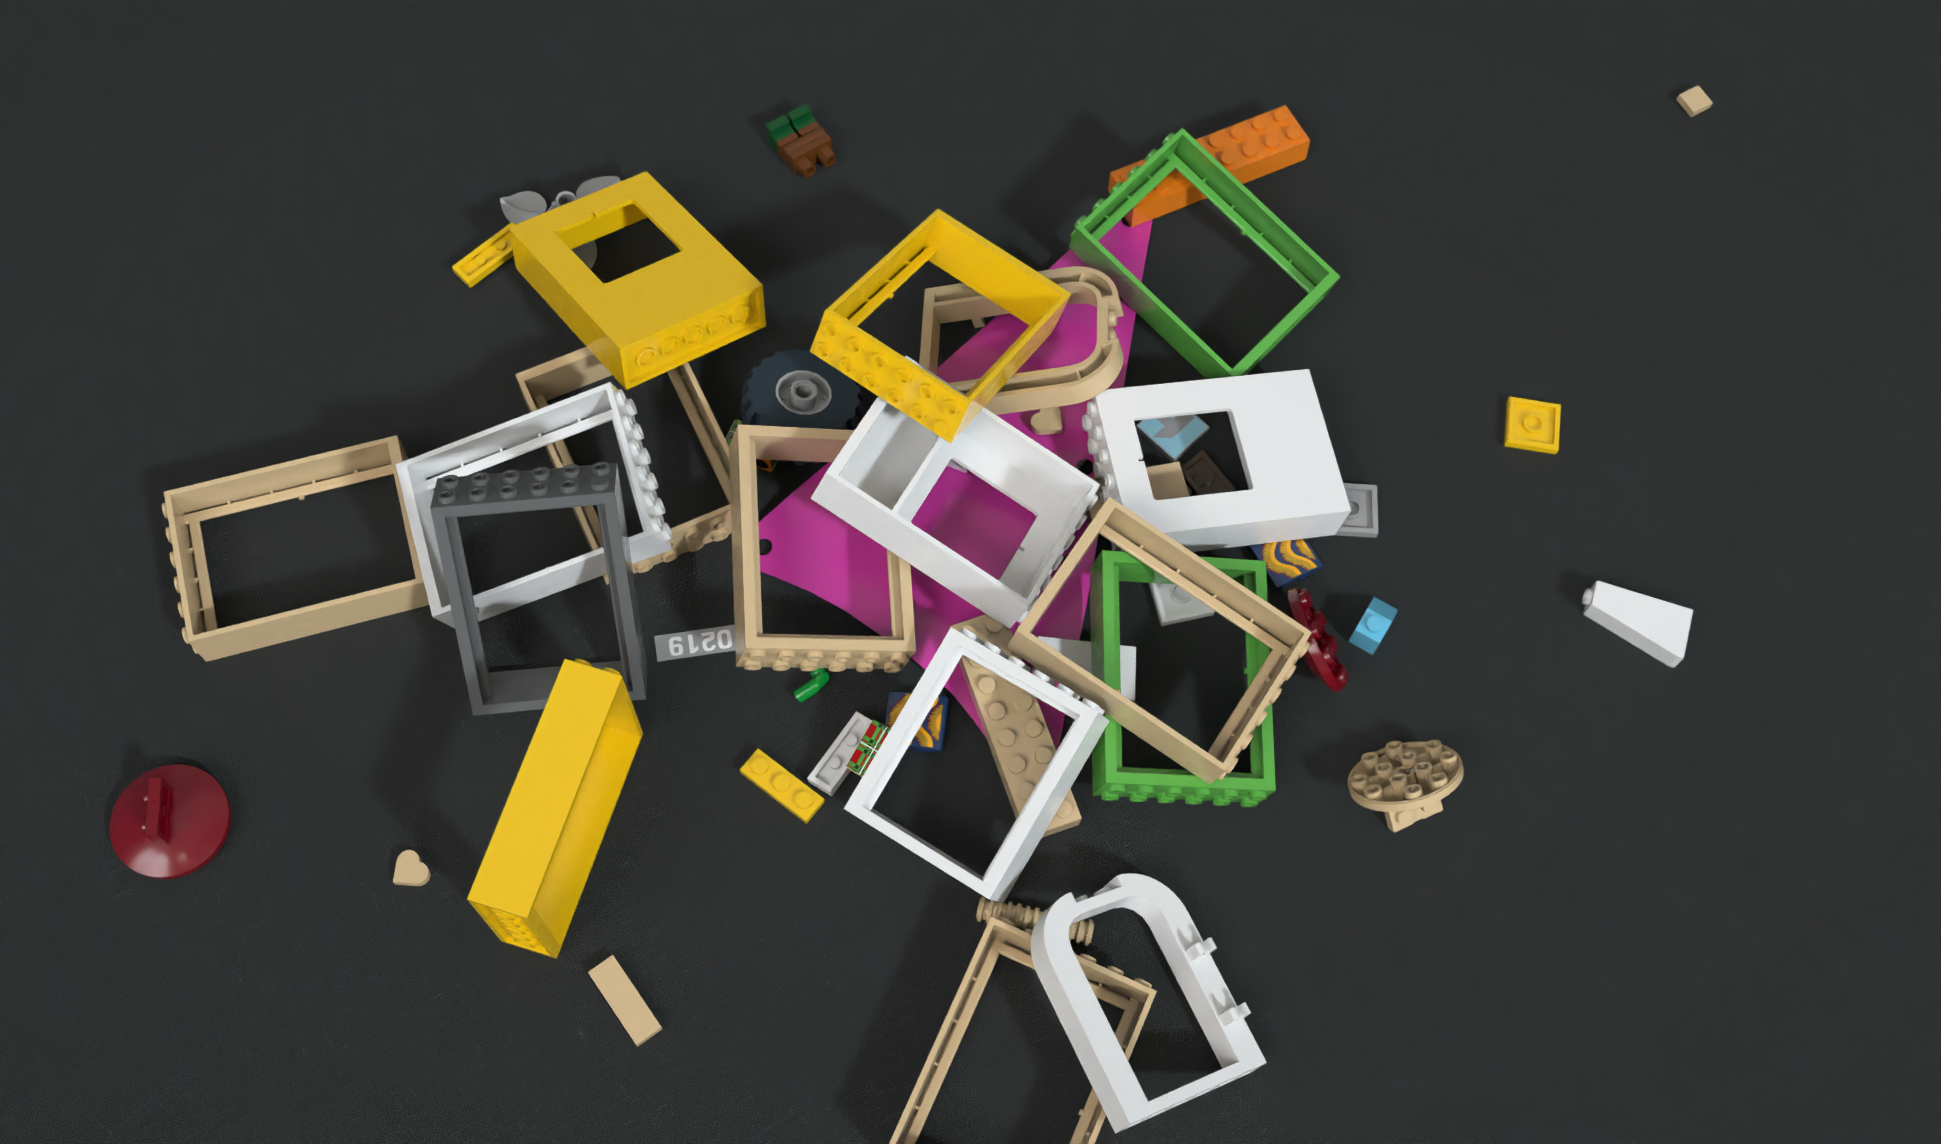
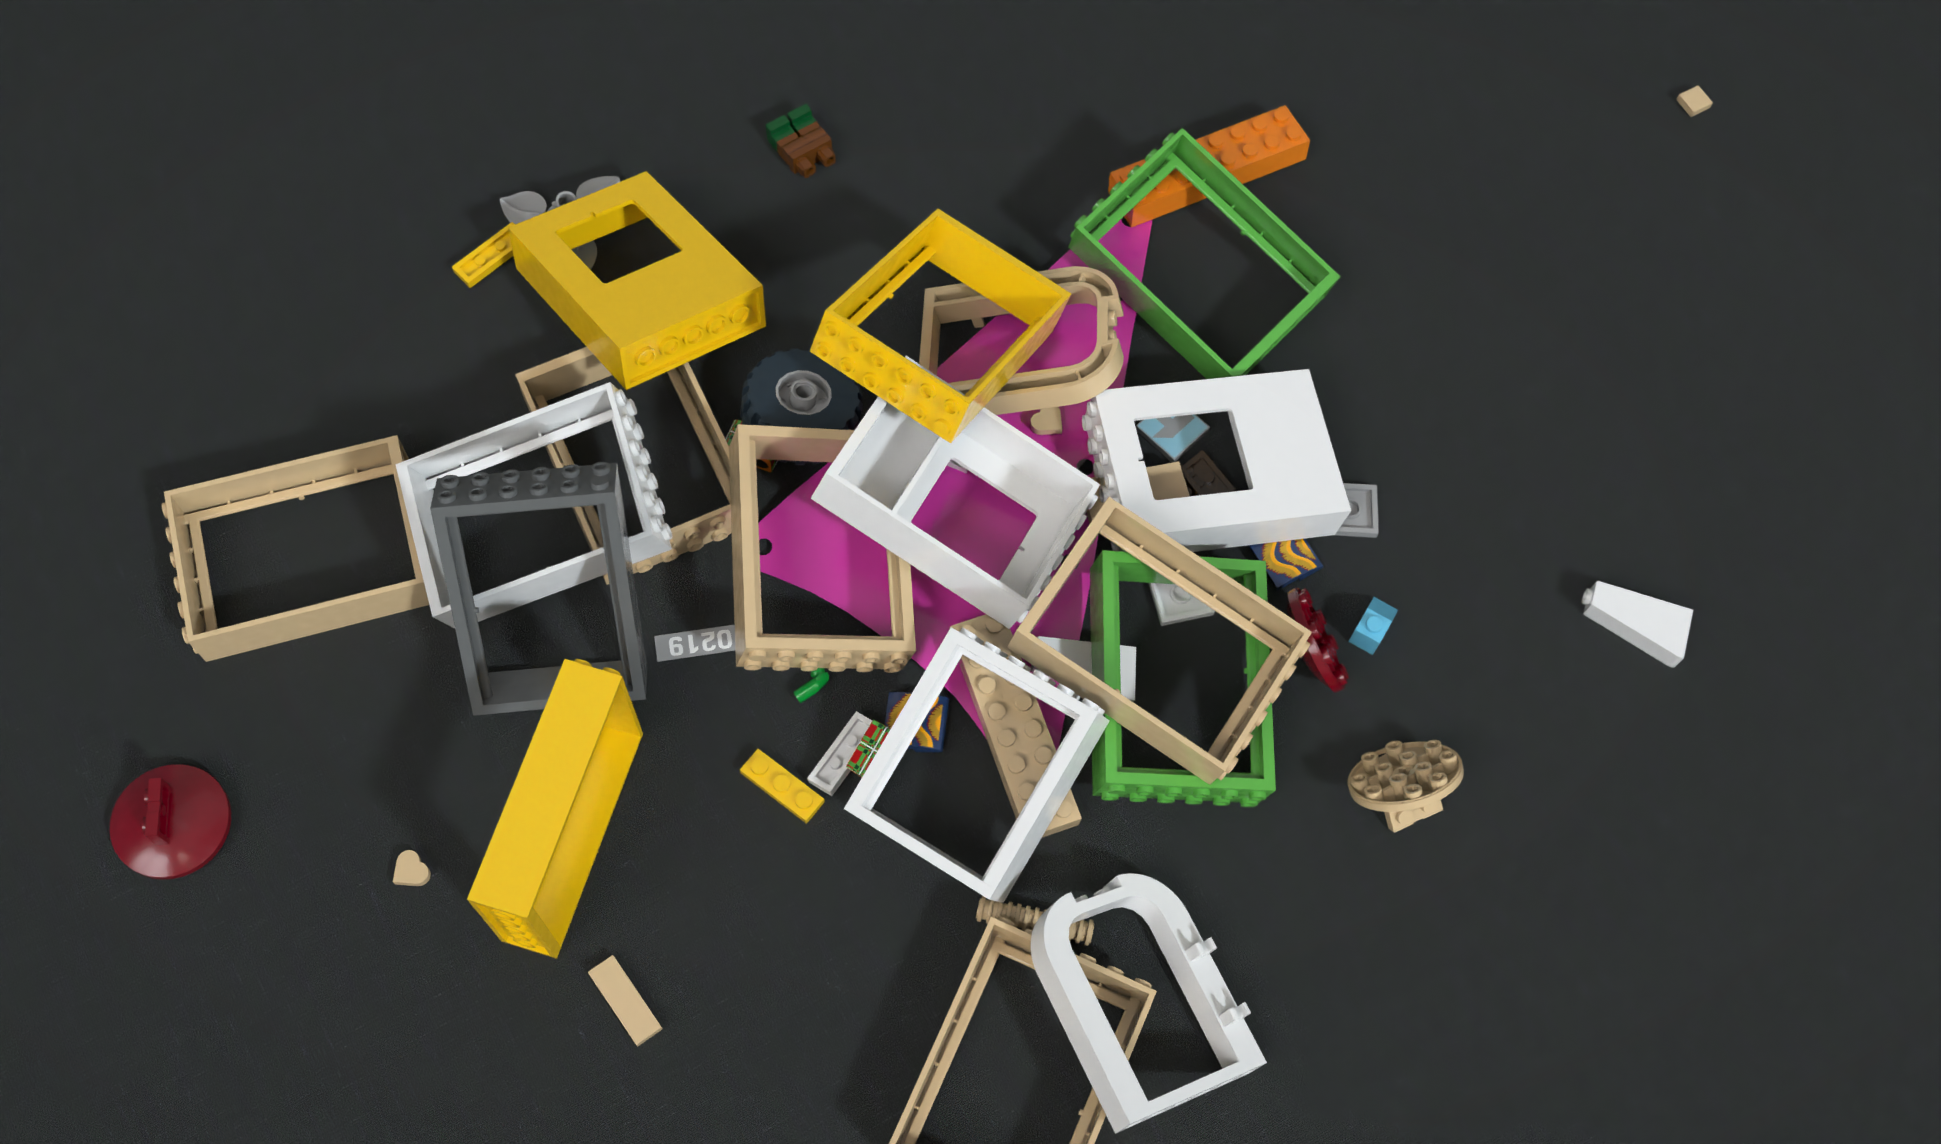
(1532, 425): yellow tile -> none

